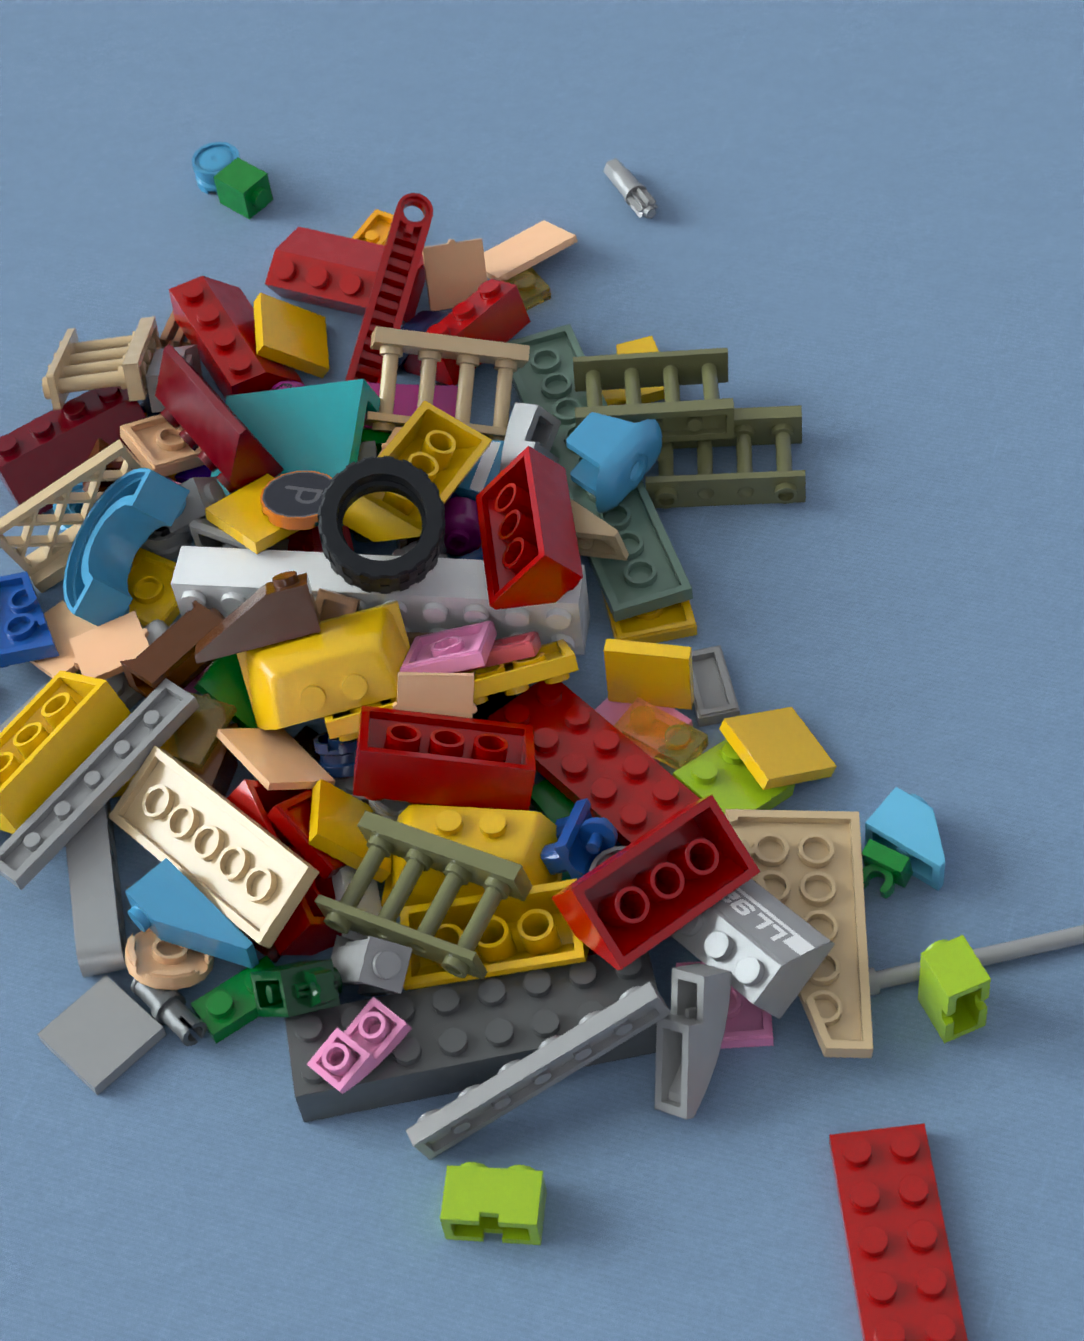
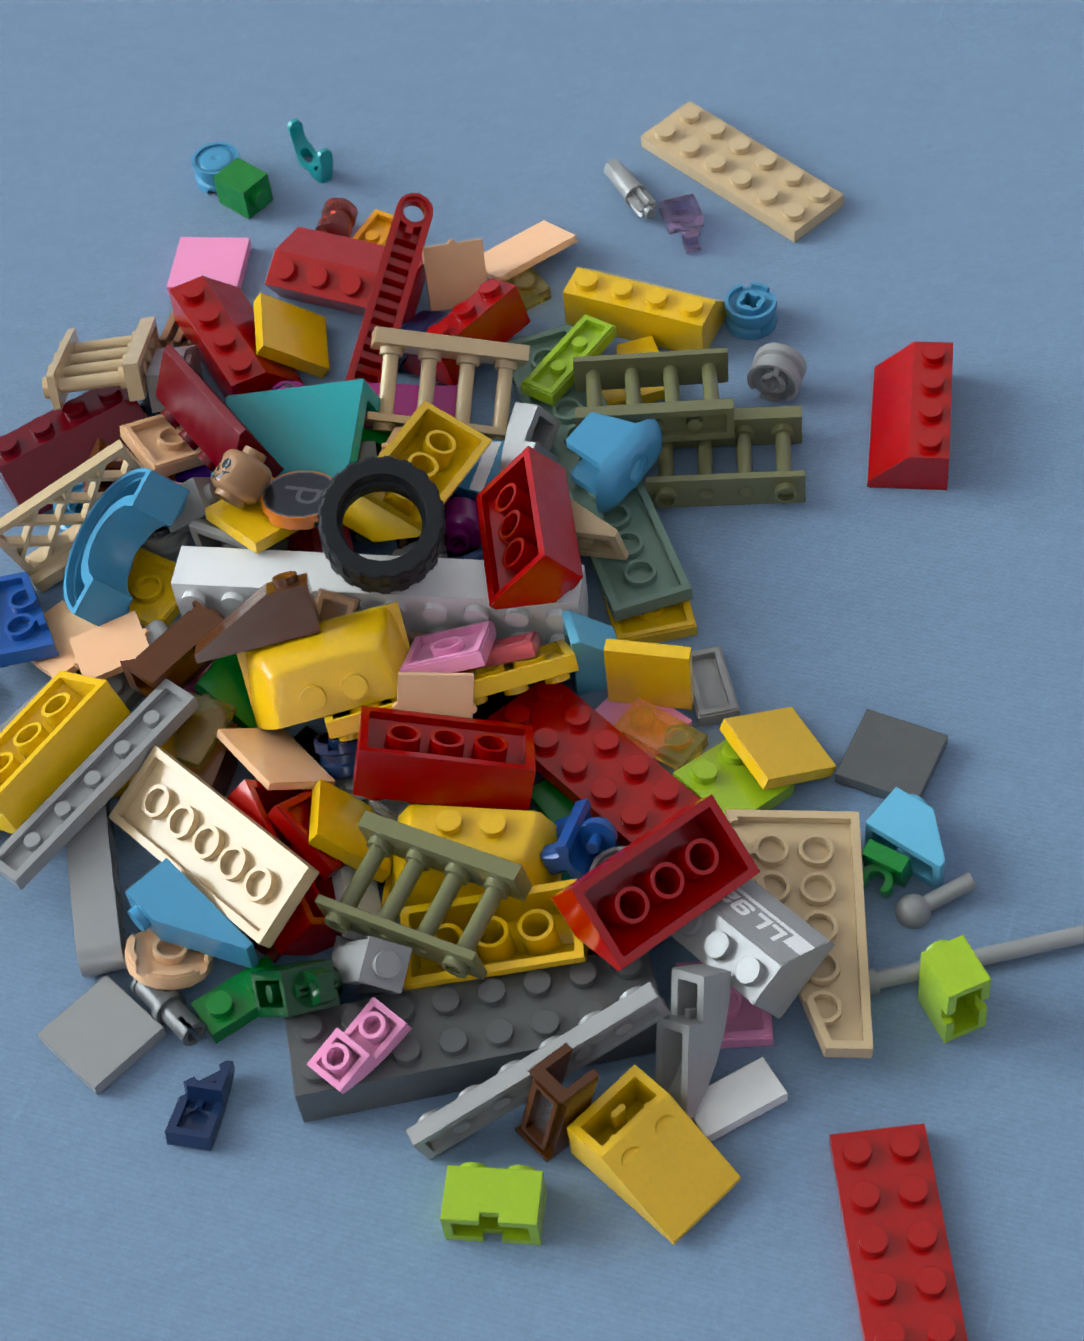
(201, 1110): none -> dark blue slope
(211, 257): none -> bright pink tile
(241, 477): none -> medium nougat head
(322, 160): none -> teal cap
(338, 217): none -> clear red wheel
(551, 1106): none -> reddish brown window
(555, 372): none -> lime tile
(587, 641): none -> medium azure slope
(644, 309): none -> yellow slope
(651, 1154): none -> yellow slope
(683, 216): none -> clear purple plate
(739, 1099): none -> white tile
(742, 171): none -> tan plate
(750, 311): none -> dark azure wheel
(777, 372): none -> light grey wheel
(890, 755): none -> dark grey tile
(912, 418): none -> red slope
(915, 910): none -> light grey bar

